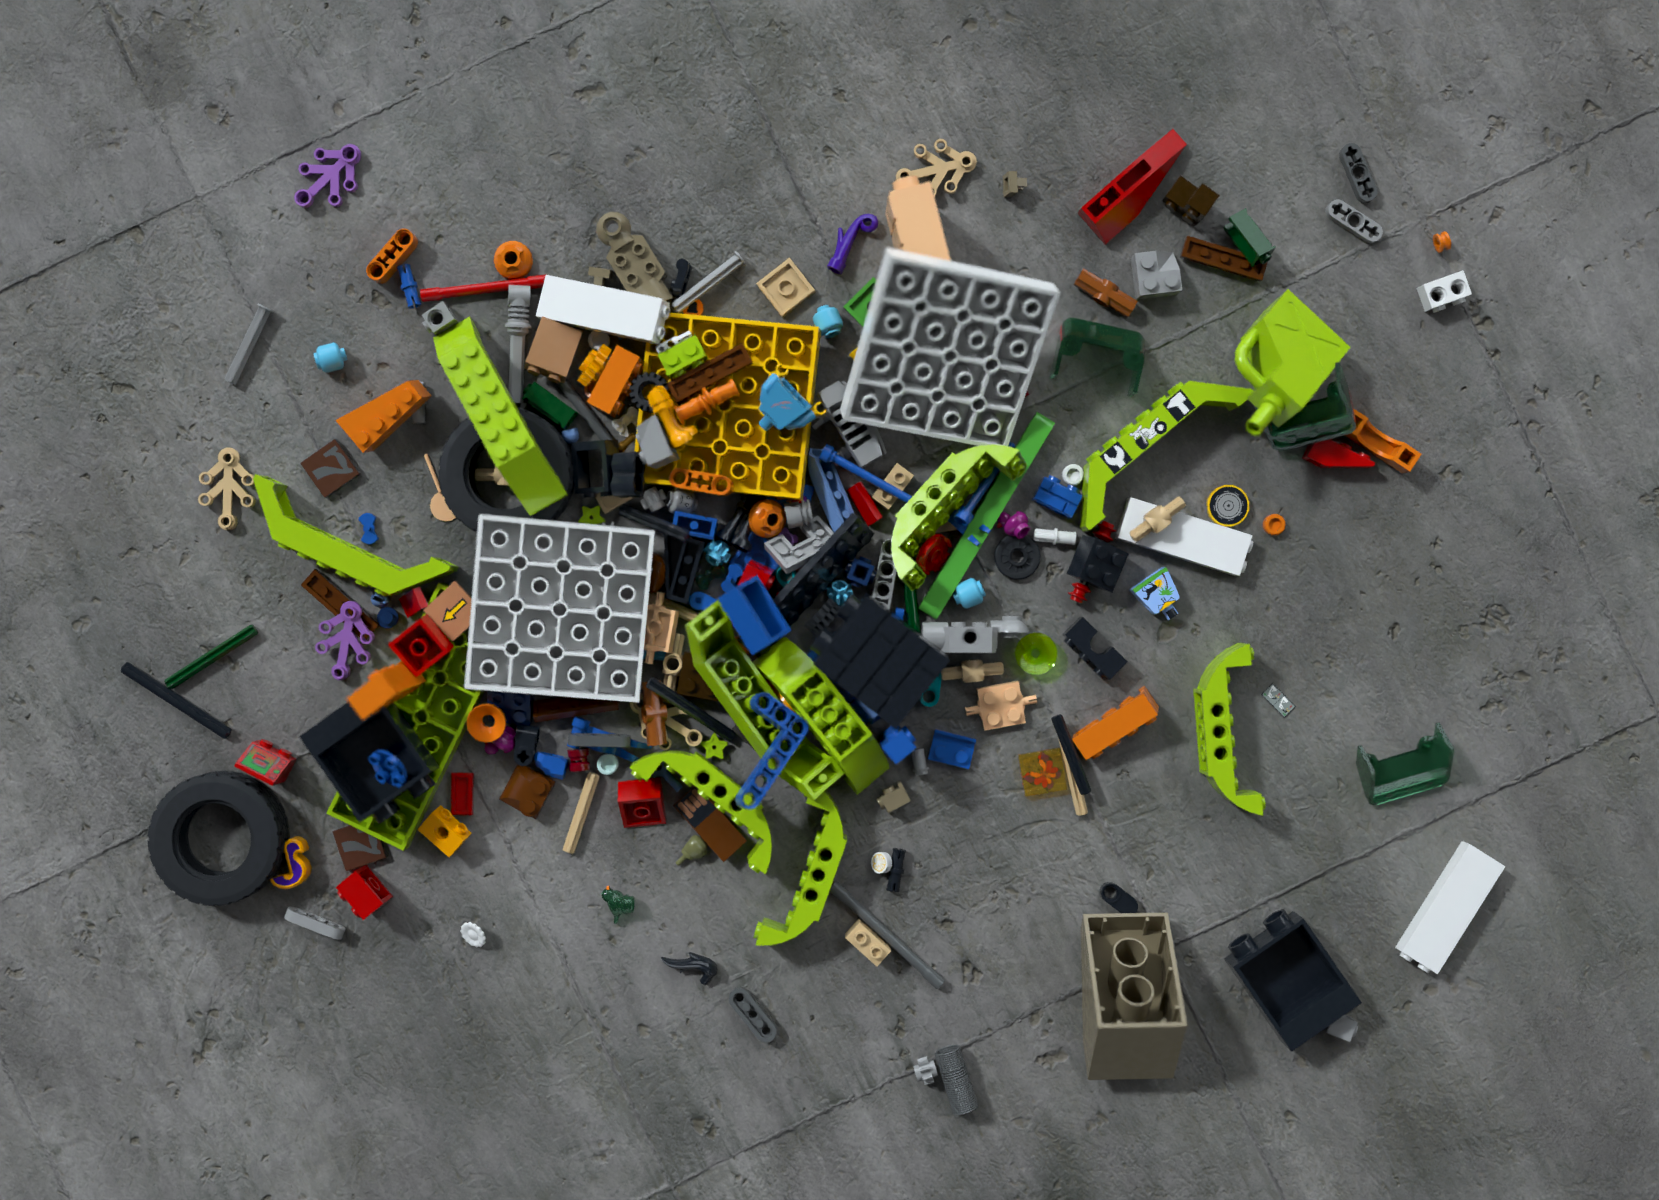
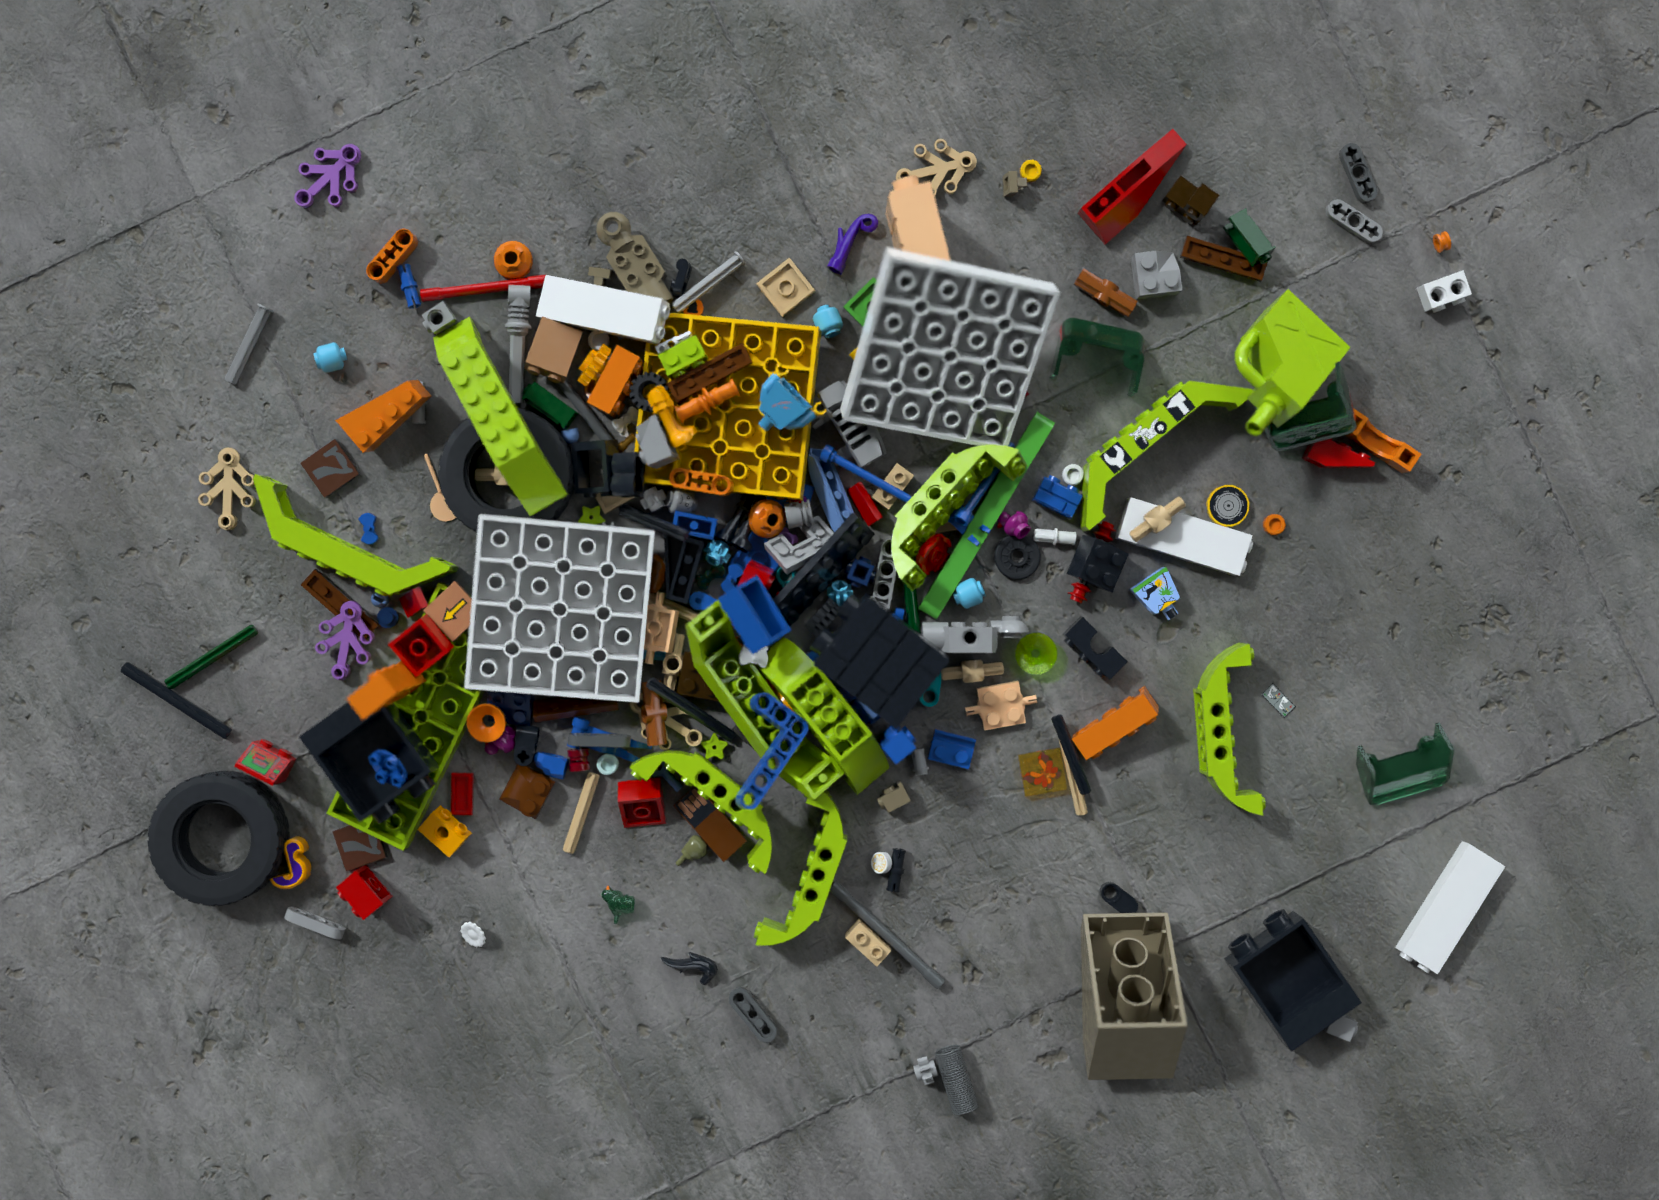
(759, 658): none -> white piece
(1031, 170): none -> yellow tile

